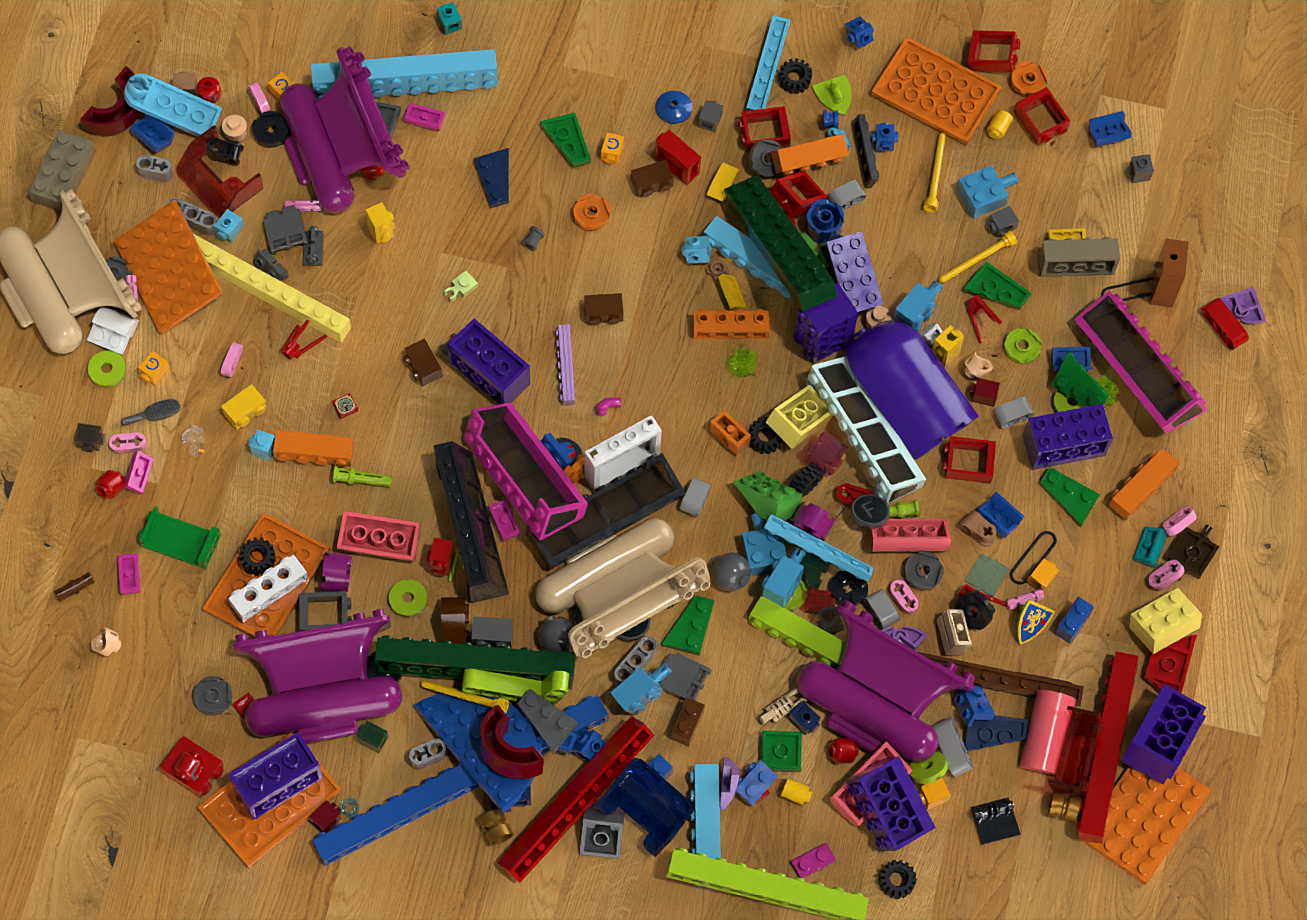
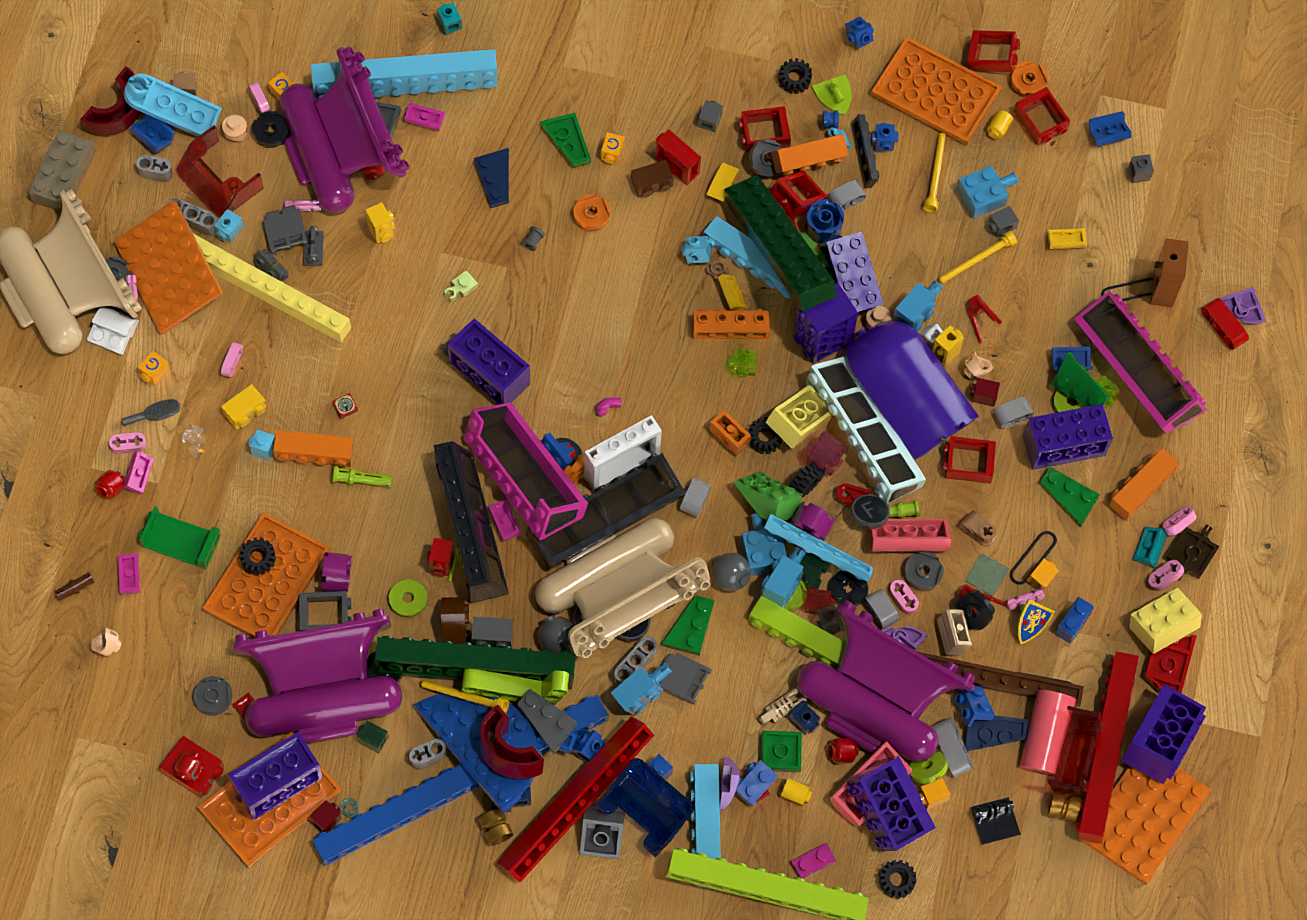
(89, 437): clear smoke brick -> none
(103, 359): lime tile -> none
(209, 89): red head -> none
(226, 151): black piece -> none
(247, 609): white brick -> none
(291, 347): red plant -> none
(379, 536): coral brick -> none
(423, 362): reddish brown brick -> none
(565, 365): lavender piece -> none
(603, 308): reddish brown brick -> none
(670, 113): blue dish -> none
(687, 722): reddish brown brick -> none
(768, 63): medium azure plate -> none
(998, 287): green wing -> none
(1001, 514): blue bracket -> none
(1018, 355): lime tile -> none
(1079, 257): dark tan brick -> none

